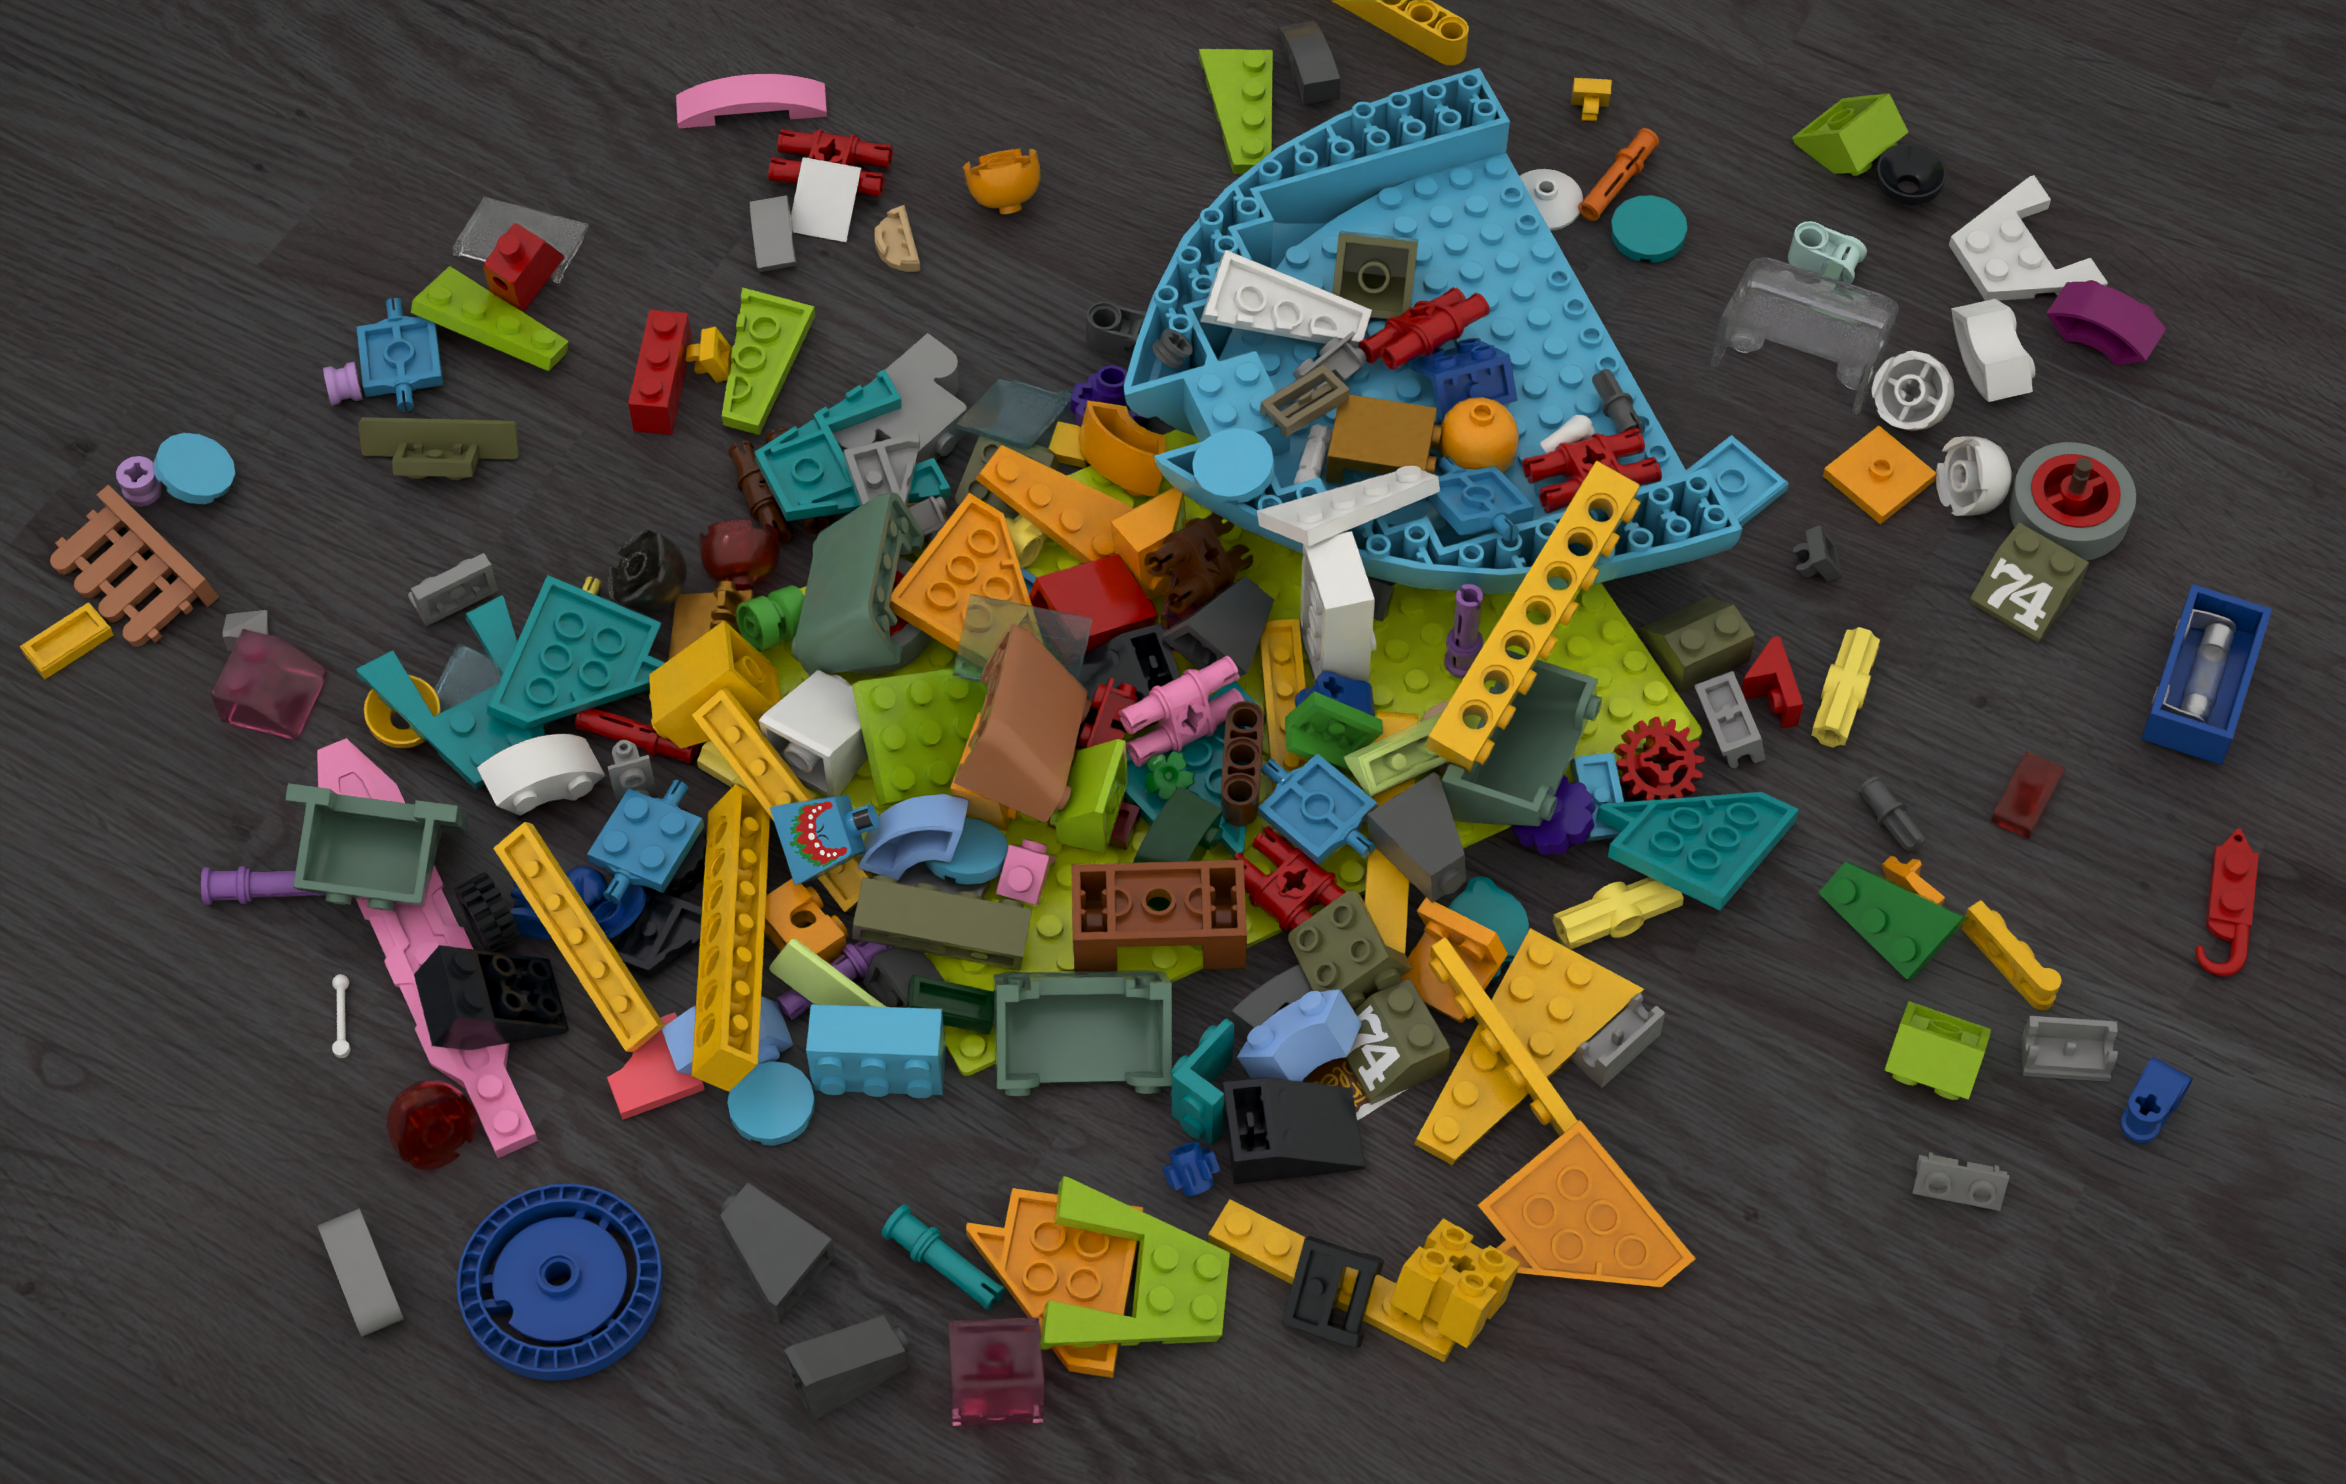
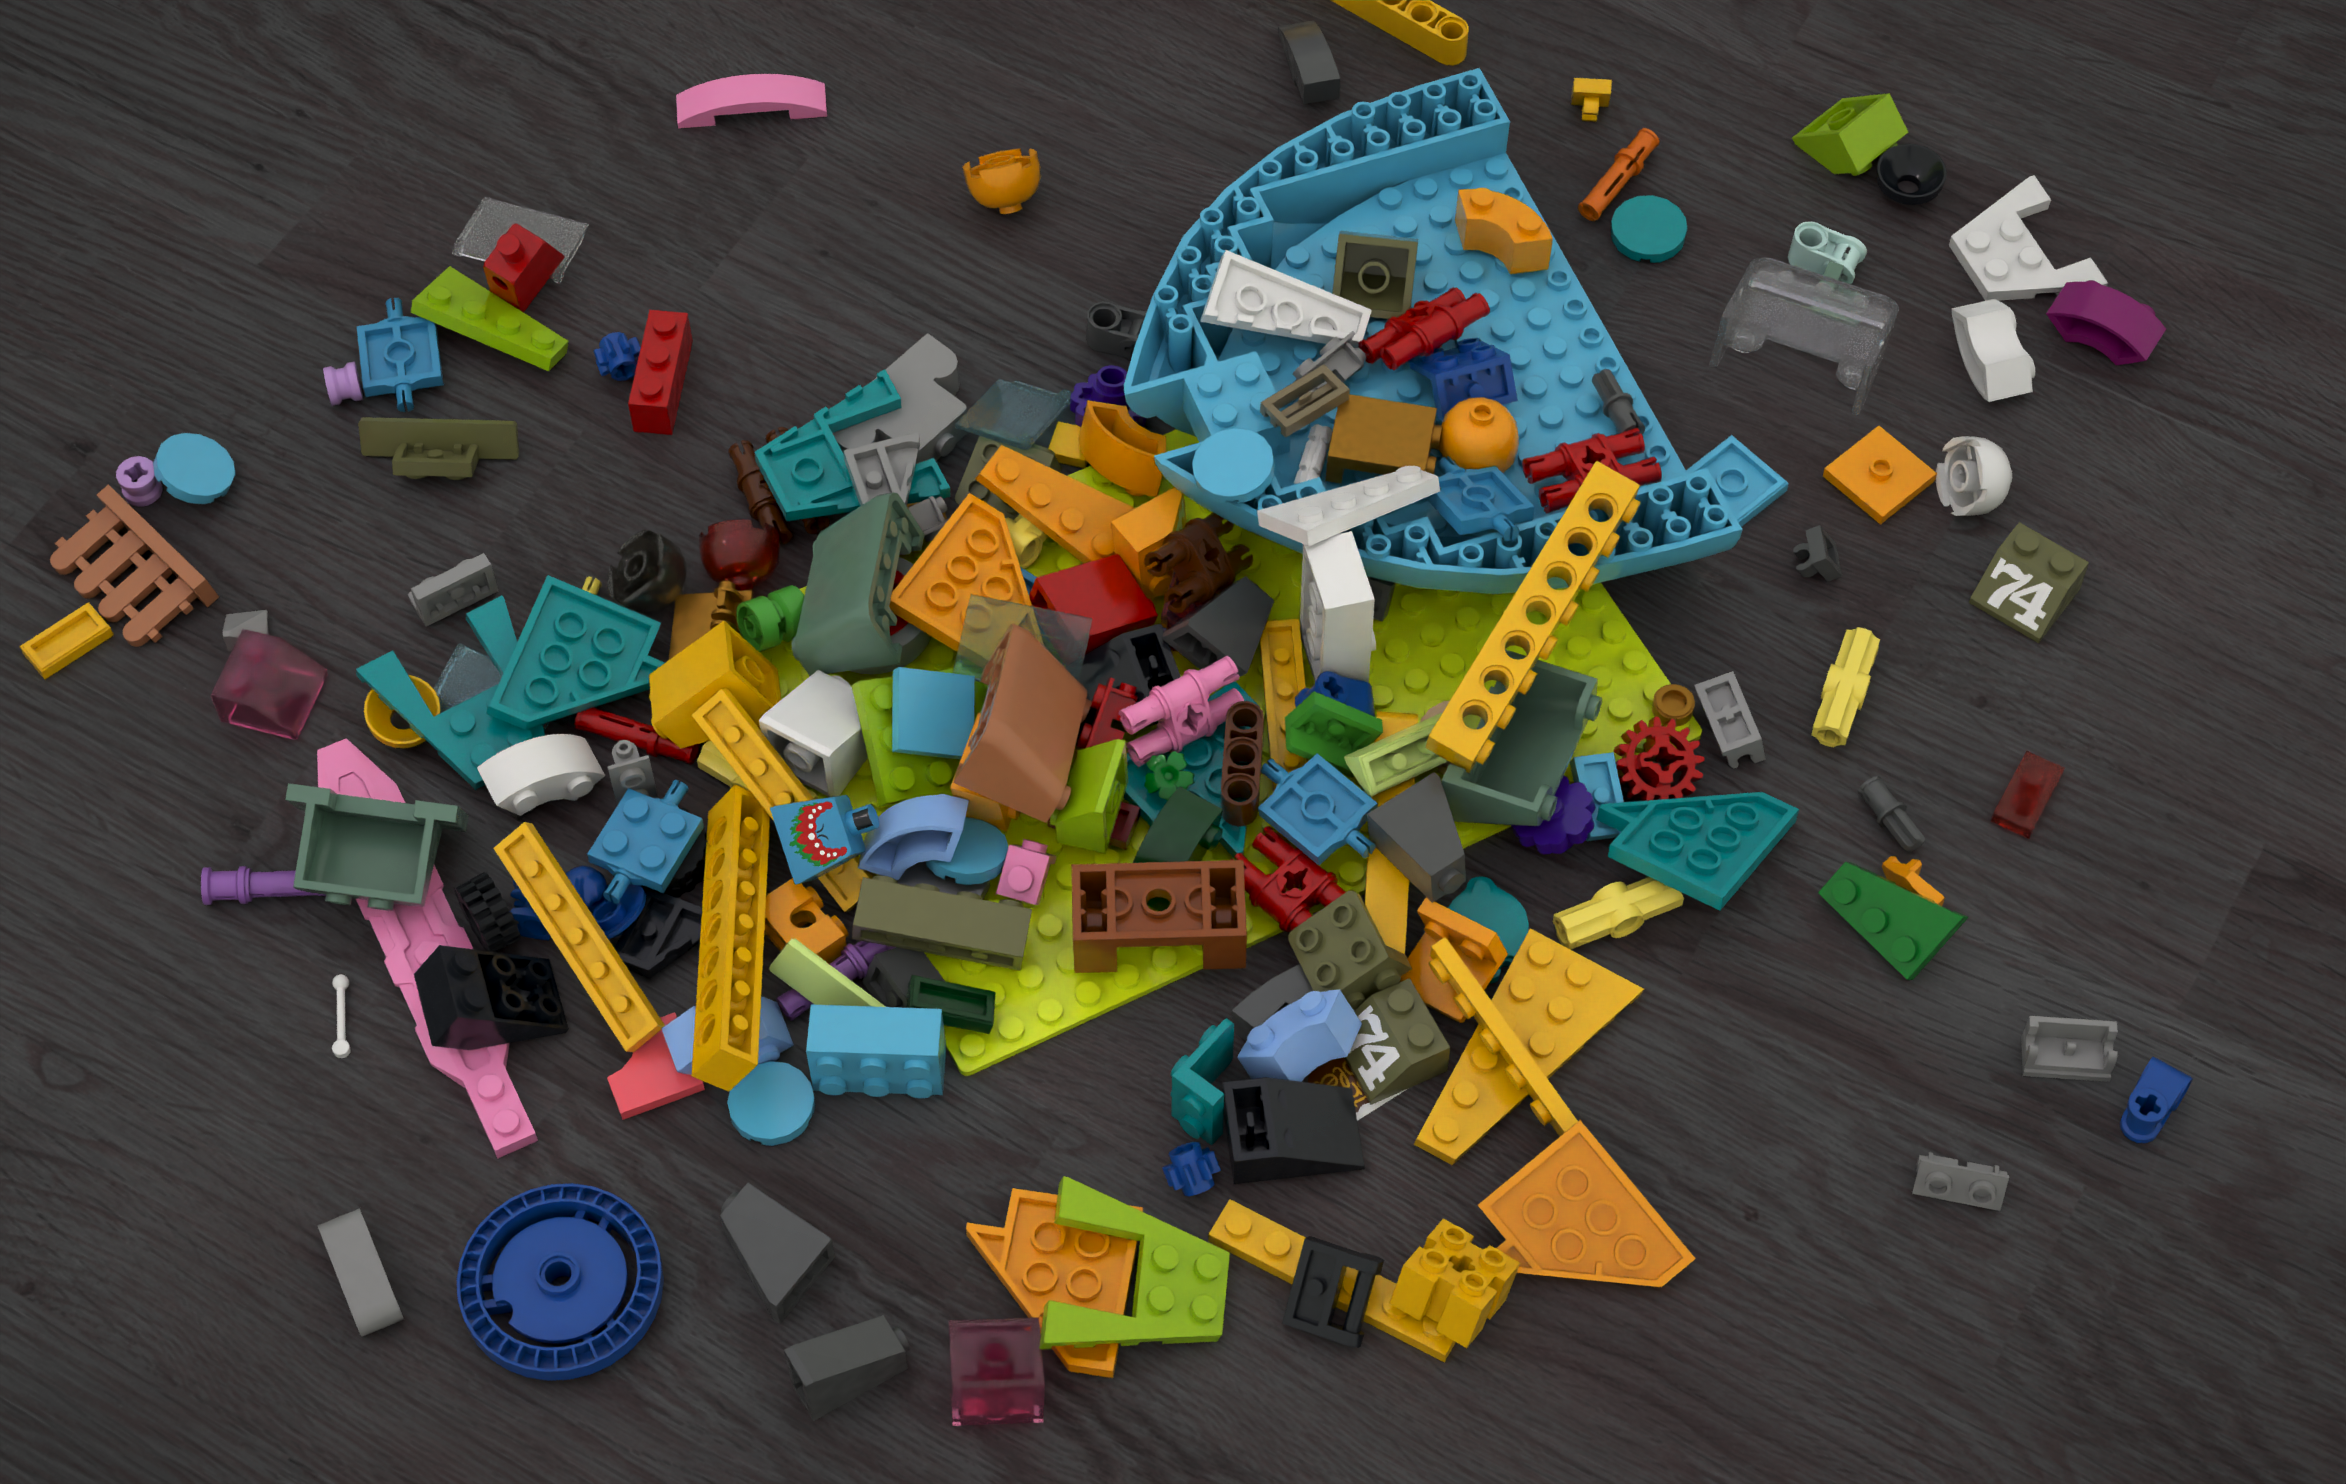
(430, 1123): clear red cylinder -> none
(617, 356): none -> blue gear
(711, 355): yellow tile -> none
(763, 353): lime wing -> none
(772, 233): light grey slope -> none
(824, 199): white sticker -> none
(832, 149): red pin -> none
(895, 241): tan tile -> none
(927, 1246): teal pin -> none
(931, 712): none -> medium azure tile
(1083, 1029): sand green windscreen -> none
(1172, 348): dark grey bush -> none
(1242, 102): lime wing -> none
(1464, 639): medium lavender pin -> none
(1503, 229): none -> light orange brick
(1554, 195): white dish -> none
(1574, 430): white arm -> none
(1619, 1041): light grey hinge -> none
(1673, 703): none -> pearl gold tile
(1699, 641): olive slope -> none
(1774, 677): red slope -> none
(1913, 391): white cylinder -> none
(1937, 1051): lime slope -> none
(2011, 956): yellow plate -> none
(2074, 498): wheel -> none
(2206, 674): blue piece -> none
(2231, 902): red plate -> none

